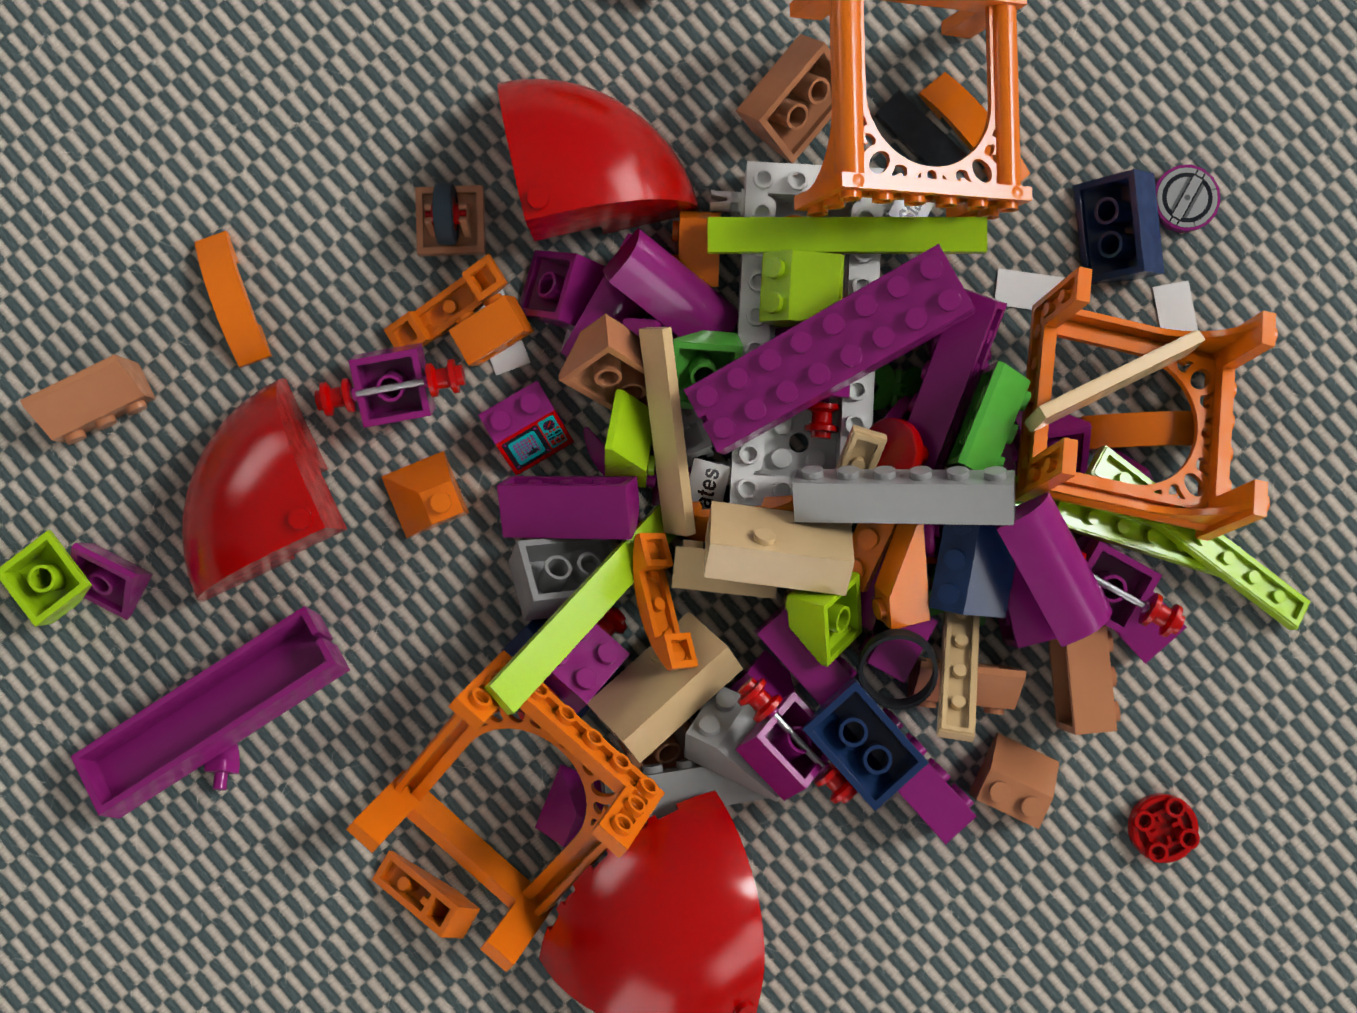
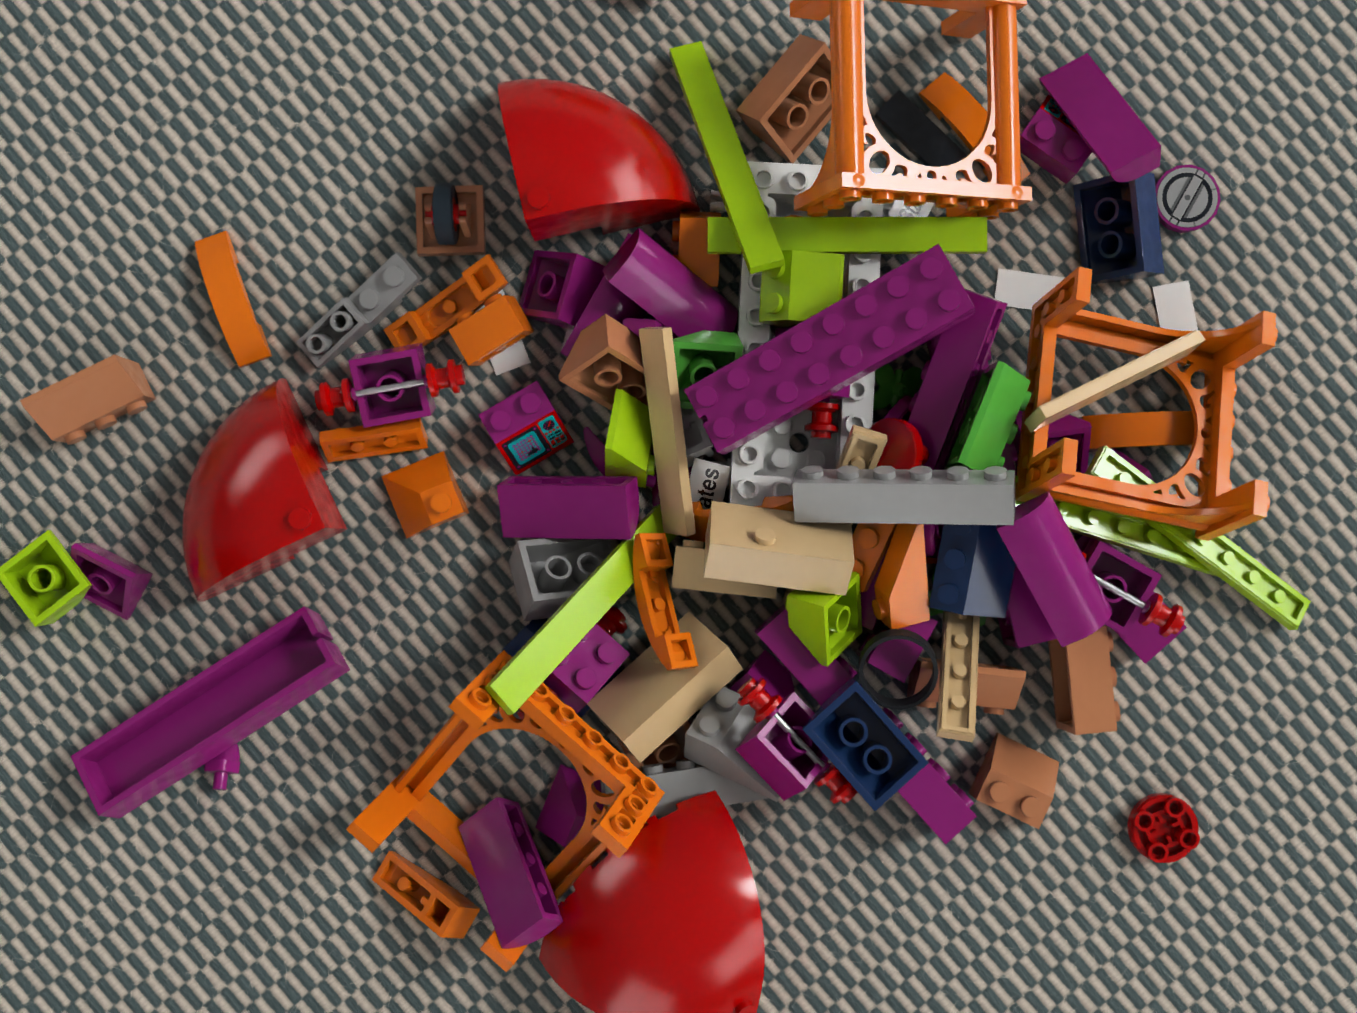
(360, 311): none -> light grey slope
(374, 440): none -> orange plate
(510, 874): none -> magenta brick
(726, 158): none -> lime tile
(1053, 142): none -> magenta slope
(1103, 119): none -> magenta brick

